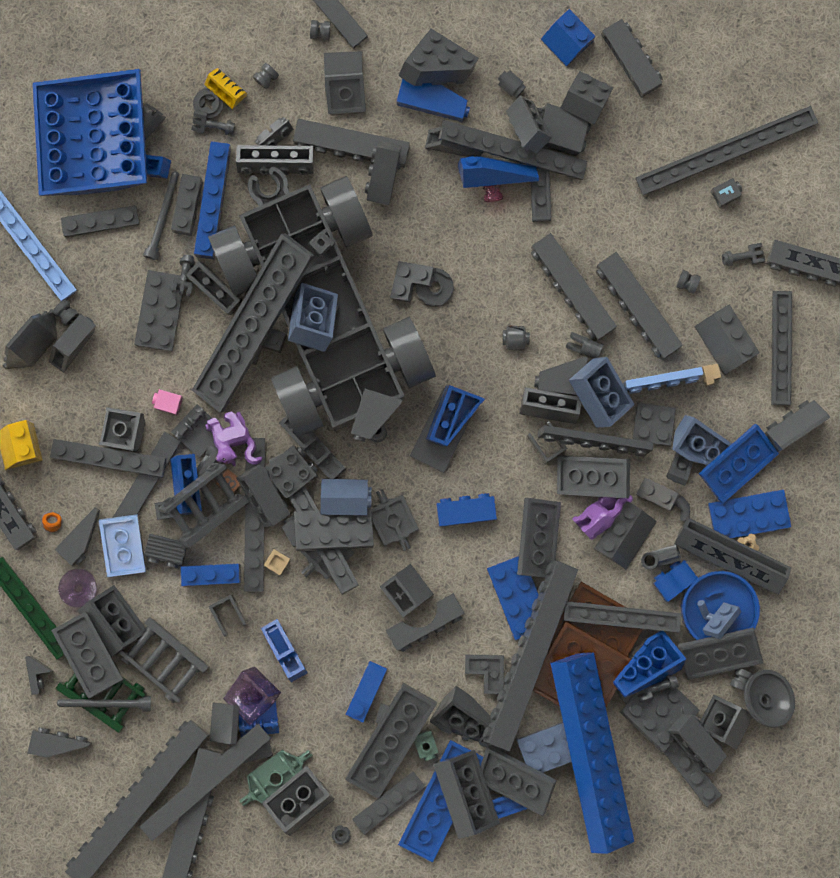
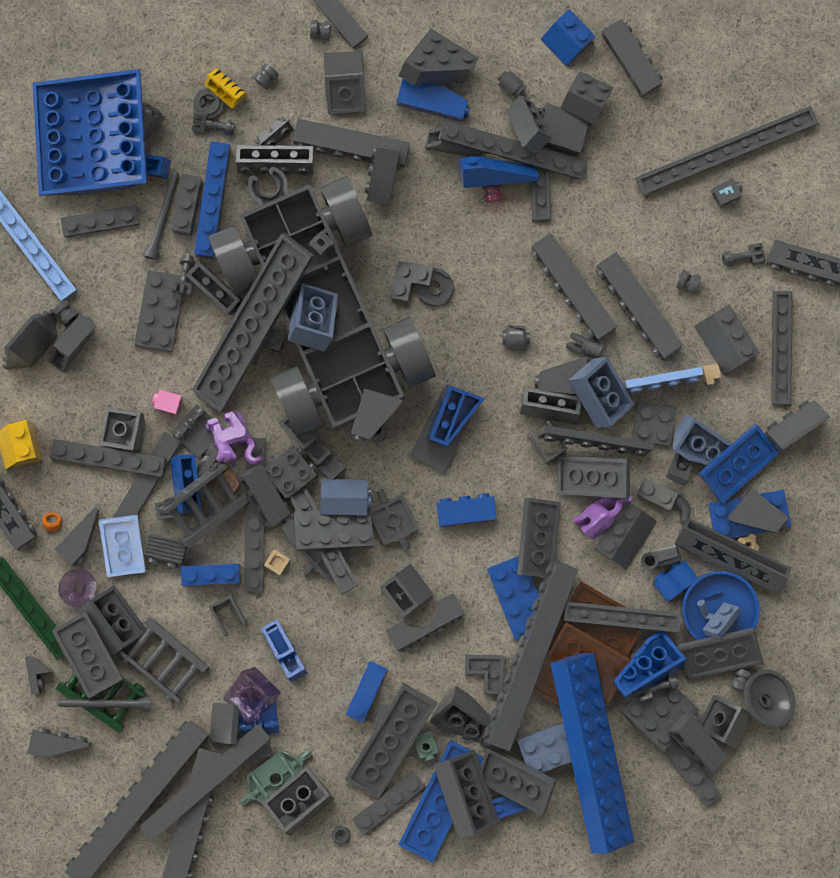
(758, 513): none -> dark grey slope

